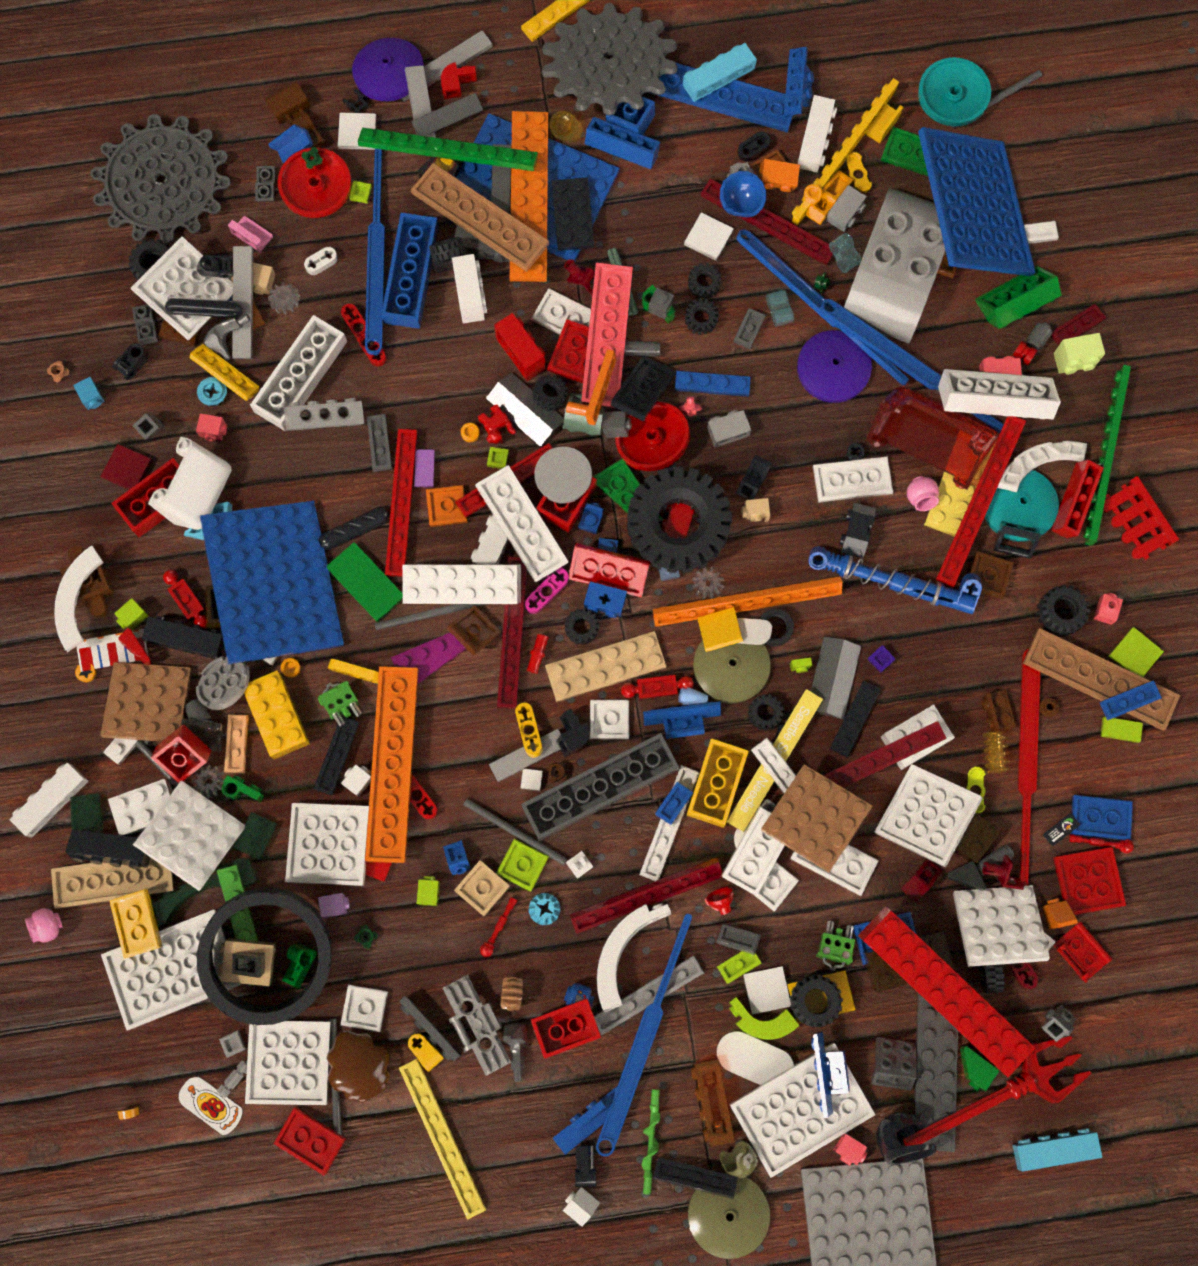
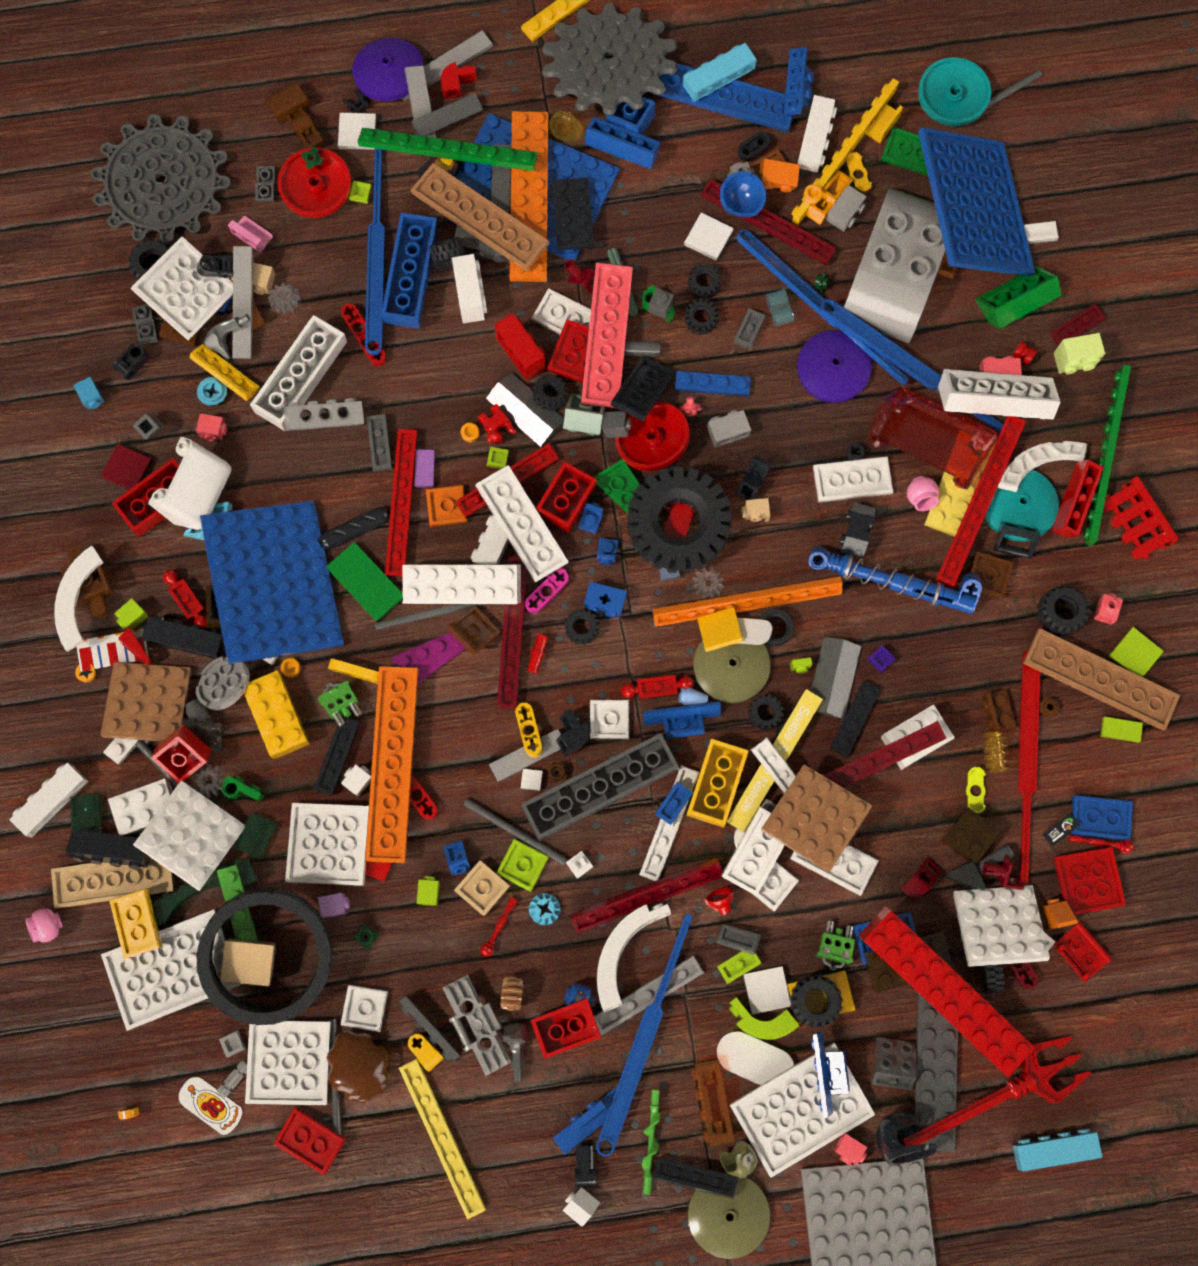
(52, 370): nougat plate -> none
(201, 307): black piece -> none
(236, 744): light nougat tile -> none
(248, 964): pearl dark grey slope -> none
(291, 141): blue panel -> none
(301, 960): green plate -> none
(320, 260): white beam -> none
(563, 474): light grey tile -> none
(593, 409): orange piece -> none
(605, 666): tan plate -> none
(608, 569): tile -> none
(845, 252): clear light blue axle -> none
(928, 815): white plate -> none
(977, 1070): green slope -> none
(1039, 336): dark grey brick -> none
(1058, 1023): dark grey brick -> none
(1130, 700): blue plate -> none

